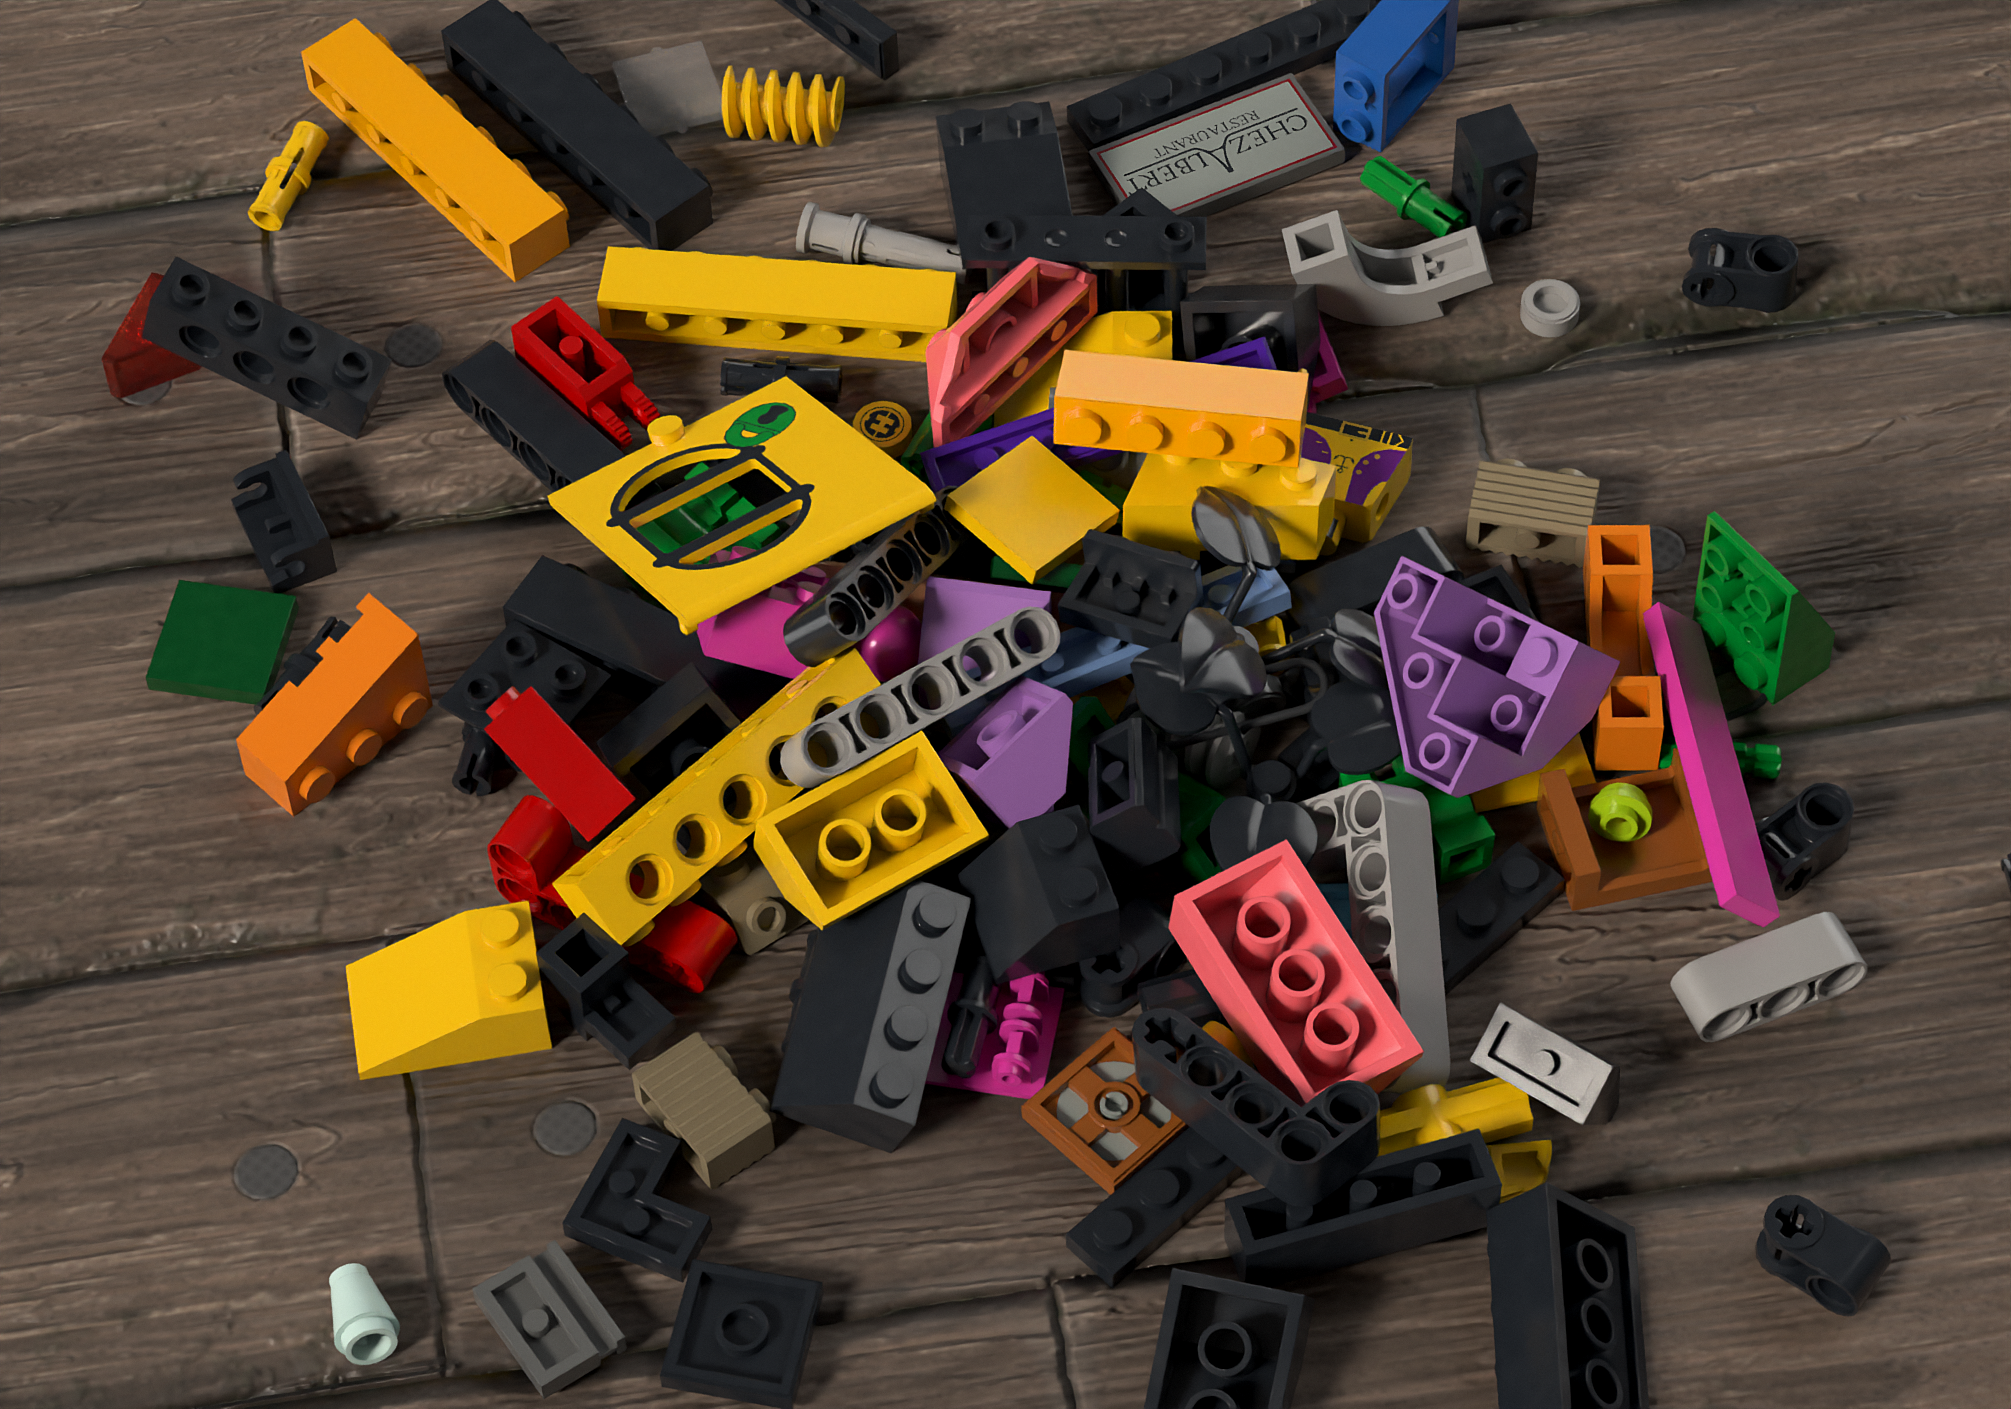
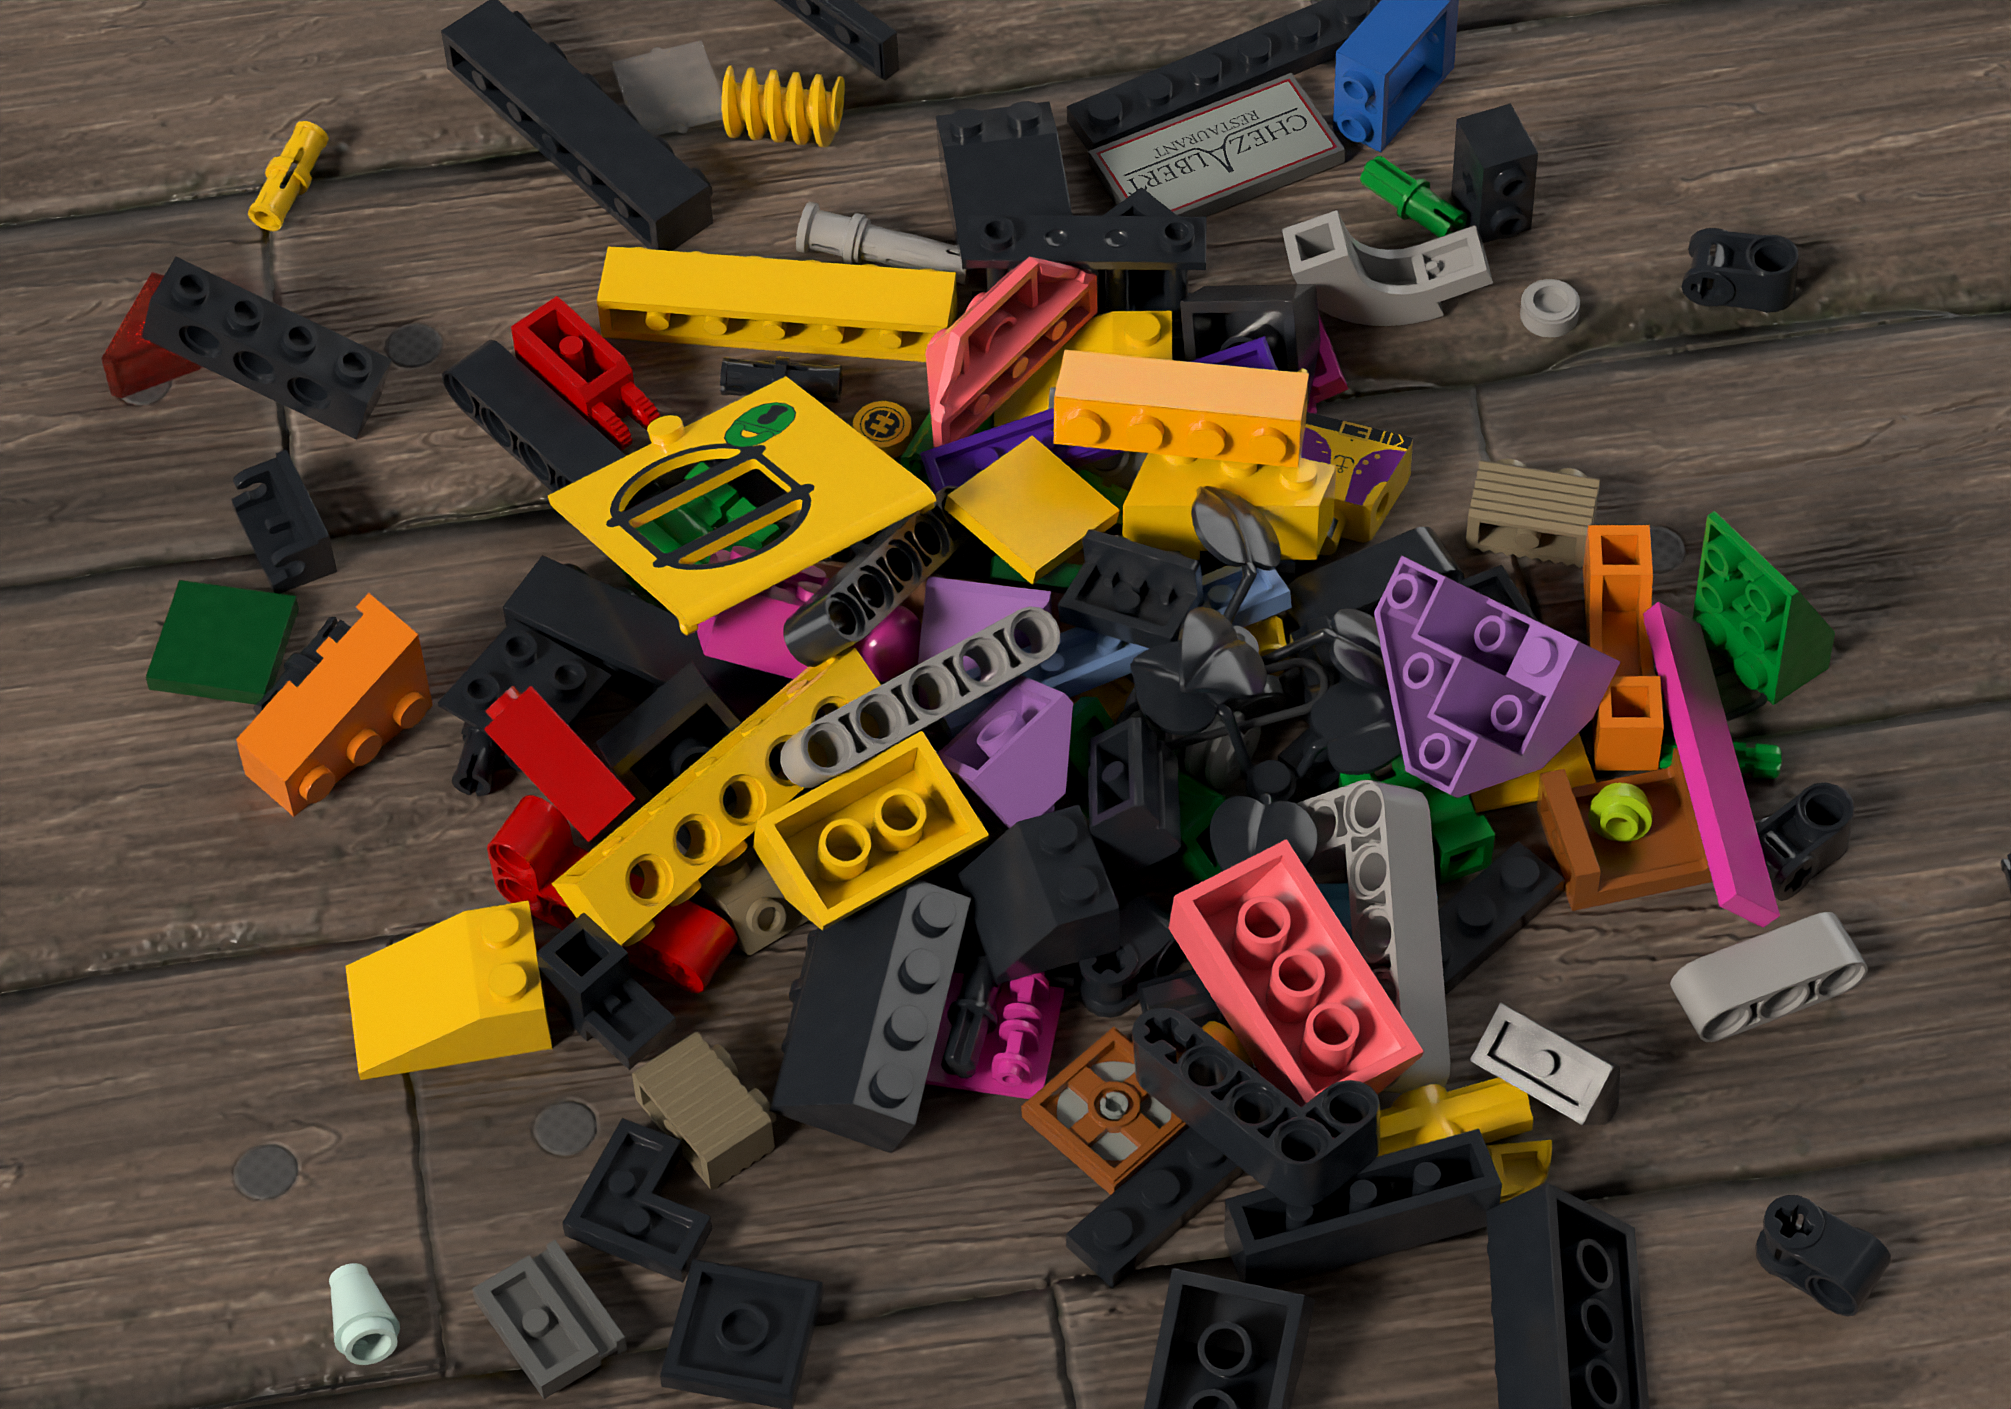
(437, 149): light orange brick -> none

